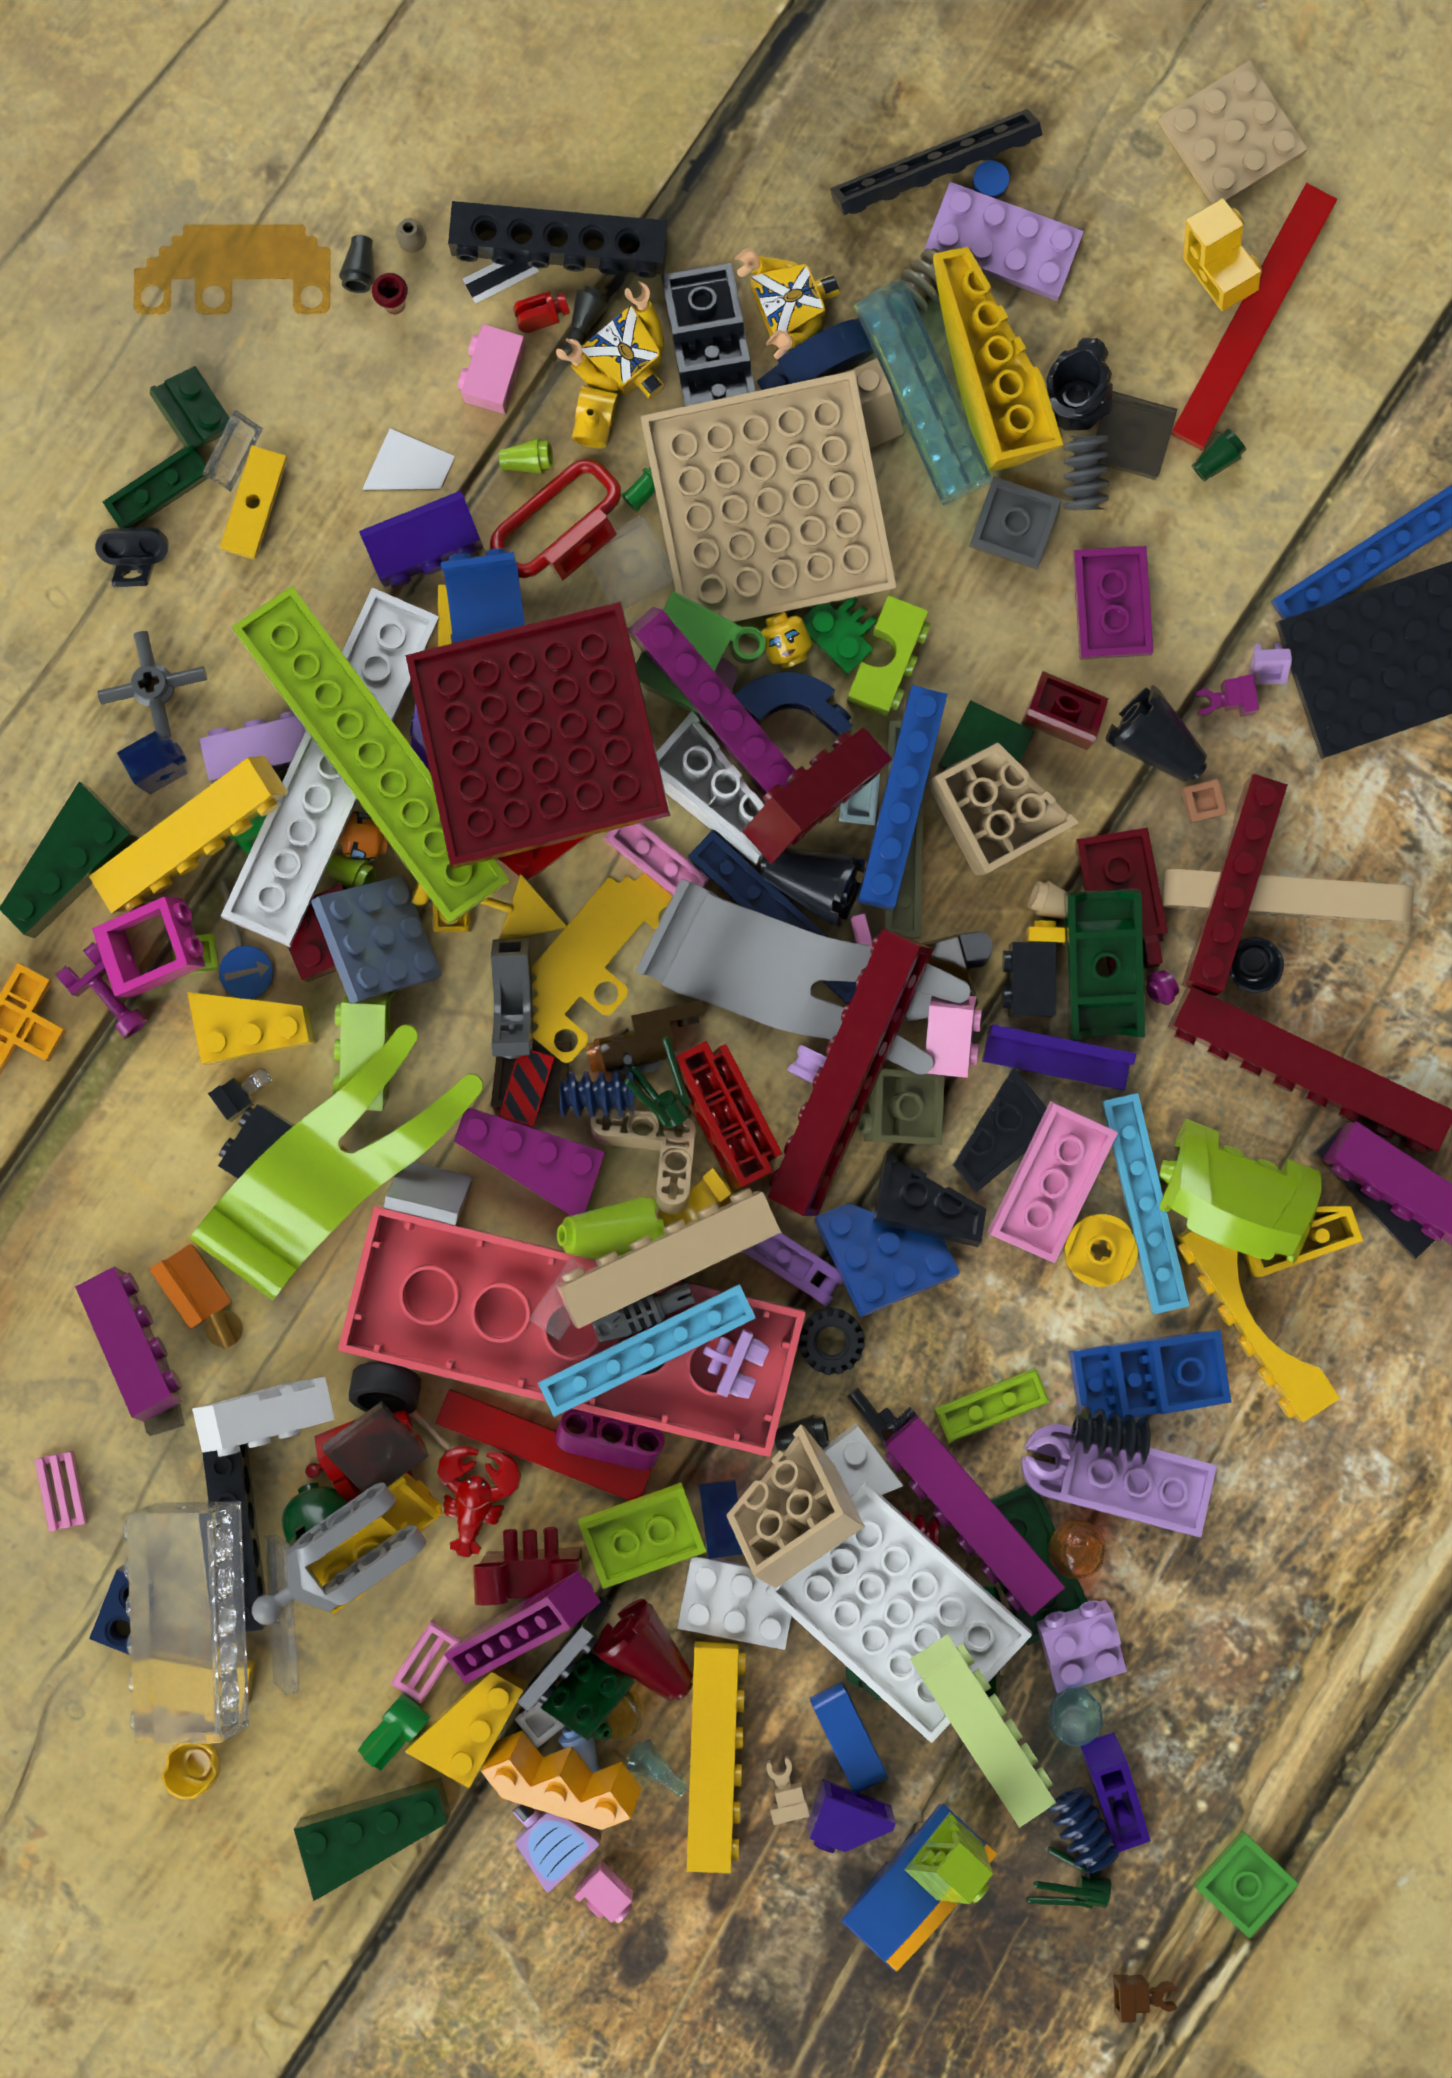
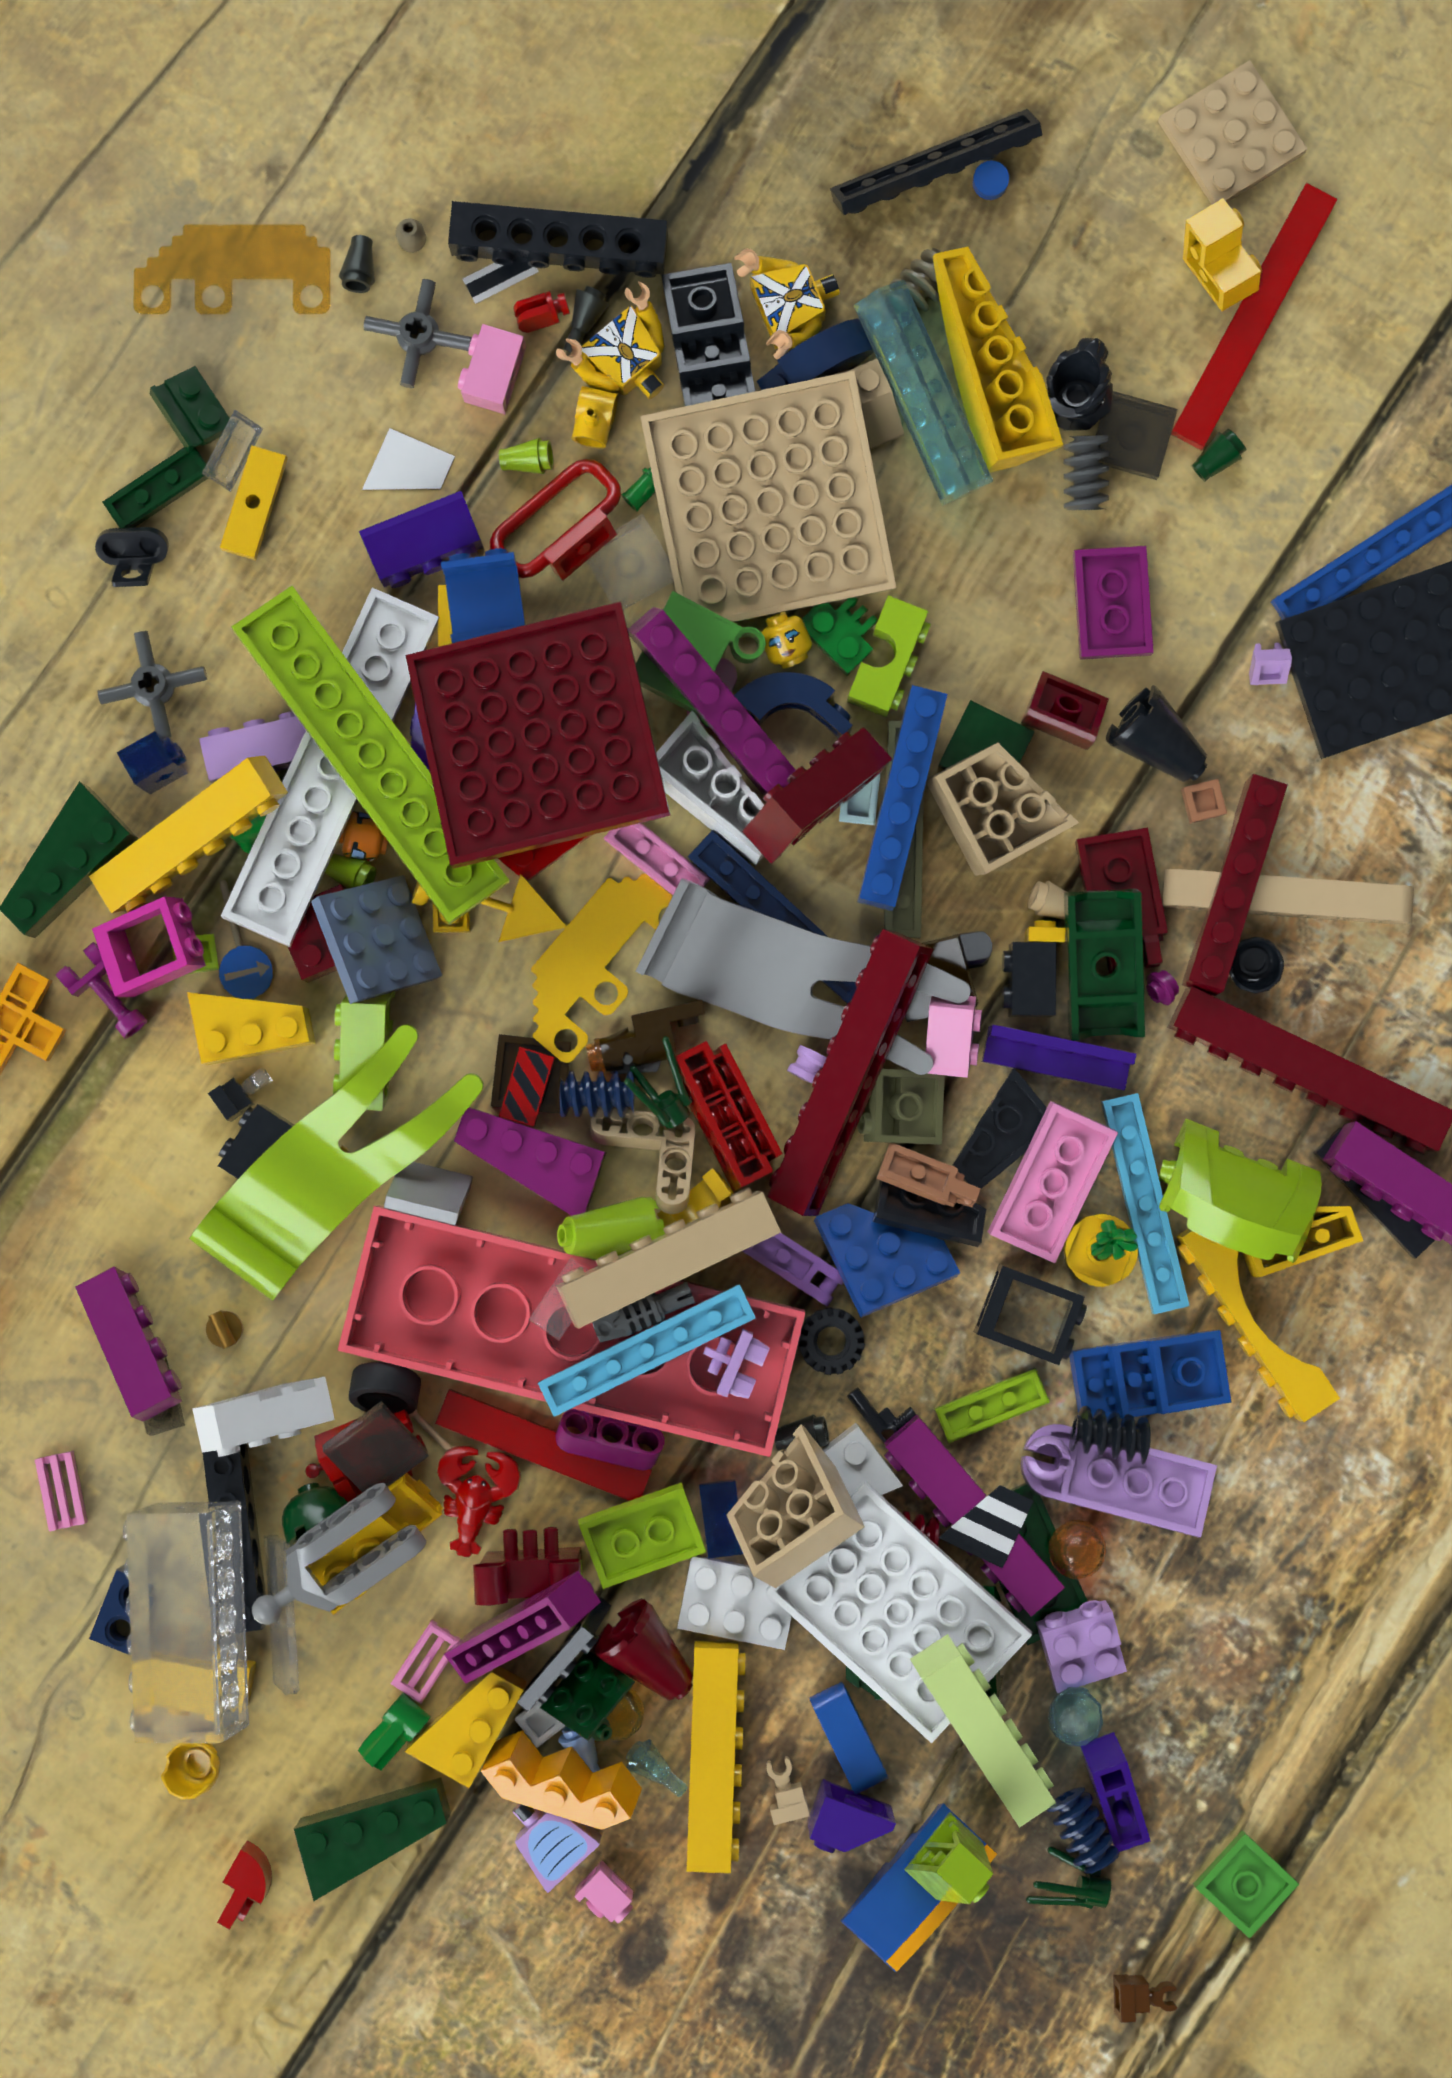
(190, 1286): orange panel -> none
(250, 1878): none -> red brick
(389, 286): dark red cone -> none
(409, 325): none -> dark grey bar
(512, 998): dark grey arch -> none
(817, 881): black cone -> none
(860, 929): bright pink tile -> none
(926, 1177): none -> nougat hinge
(991, 1526): none -> sticker
(995, 1301): none -> black window
(1006, 240): lavender plate -> none
(1015, 523): dark grey plate -> none
(1113, 1241): none -> green plant
(1236, 694): magenta piece -> none

